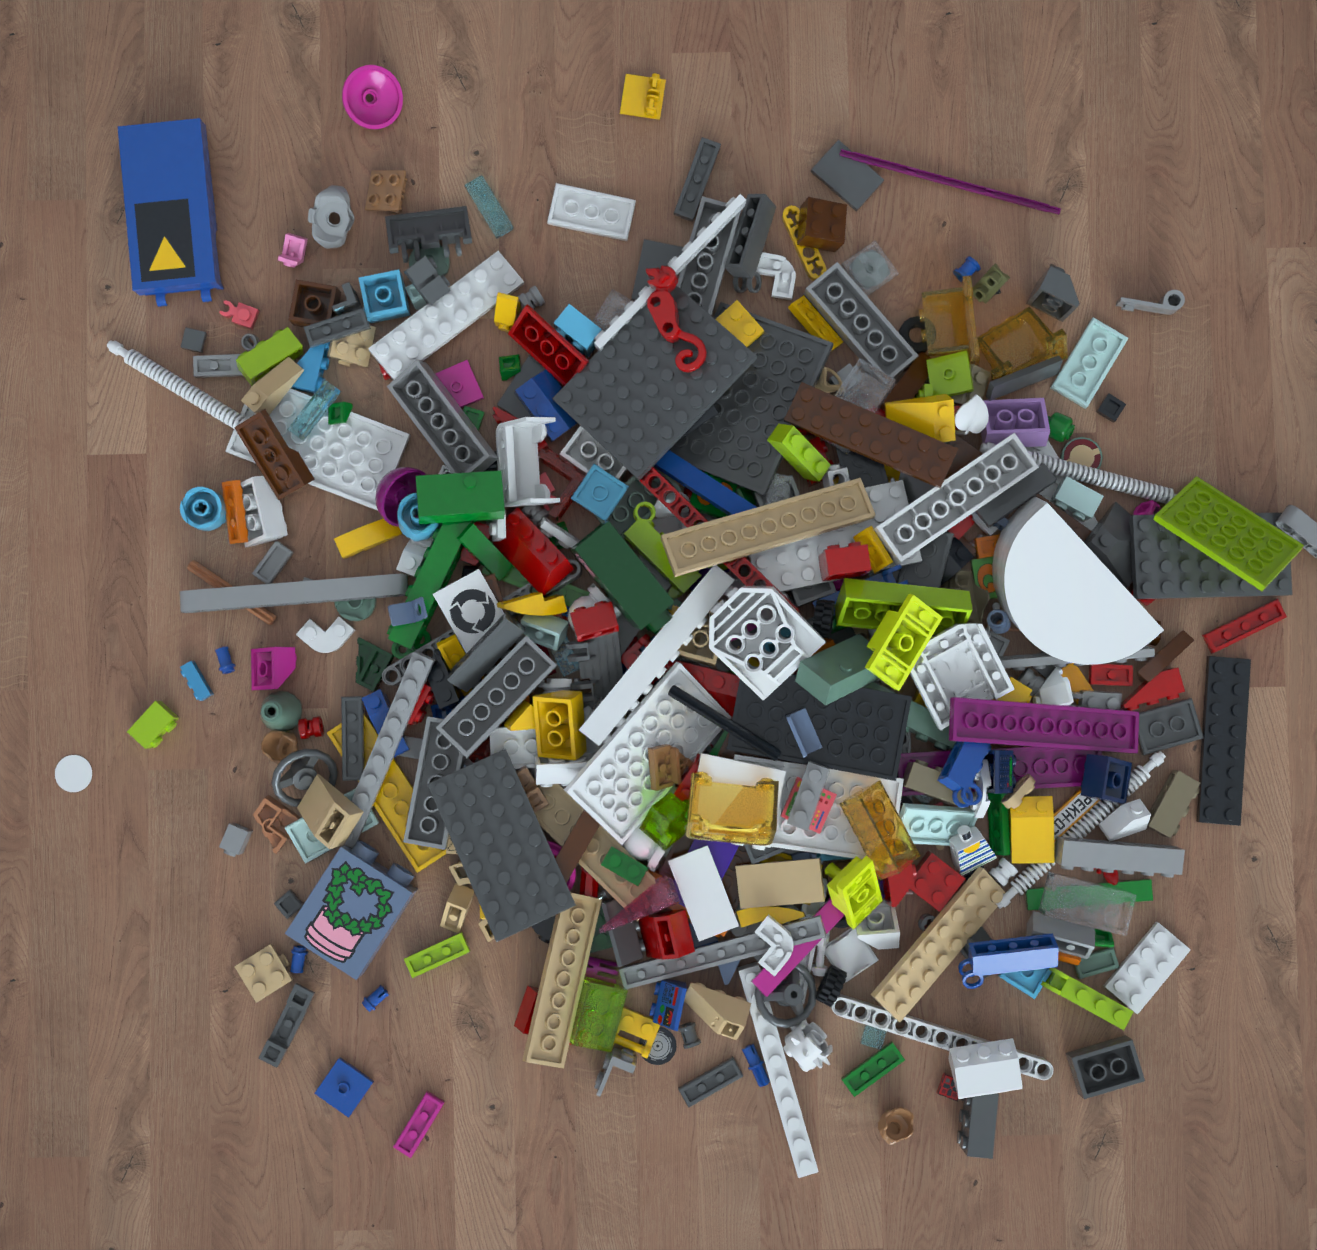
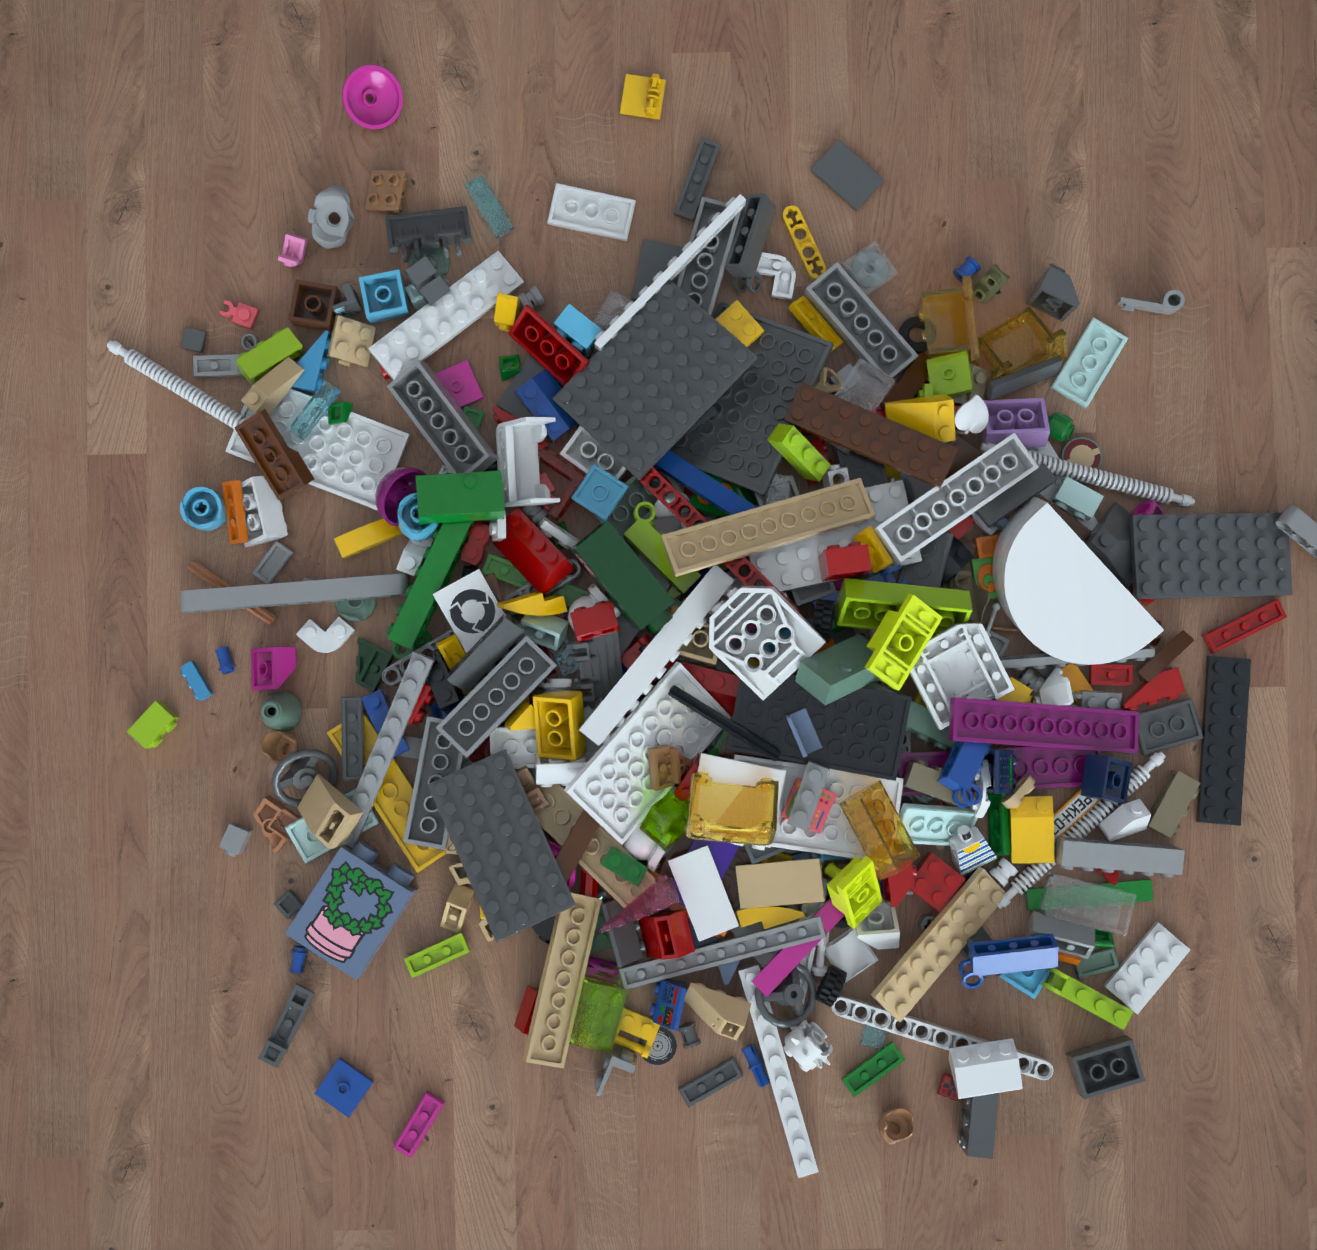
(73, 773): white sticker -> none
(169, 208): blue piece -> none
(264, 972): tan piece -> none
(311, 727): red wheel -> none
(337, 327): dark grey tile -> none
(375, 998): blue pin -> none
(407, 612): sand blue bracket -> none
(484, 551): green tile -> none
(666, 316): red animal -> none
(781, 944): white plate -> none
(822, 224): reddish brown brick -> none
(950, 181): magenta piece -> none
(995, 616): sand blue brick -> none
(1111, 407): black plate -> none
(1228, 533): lime piece -> none

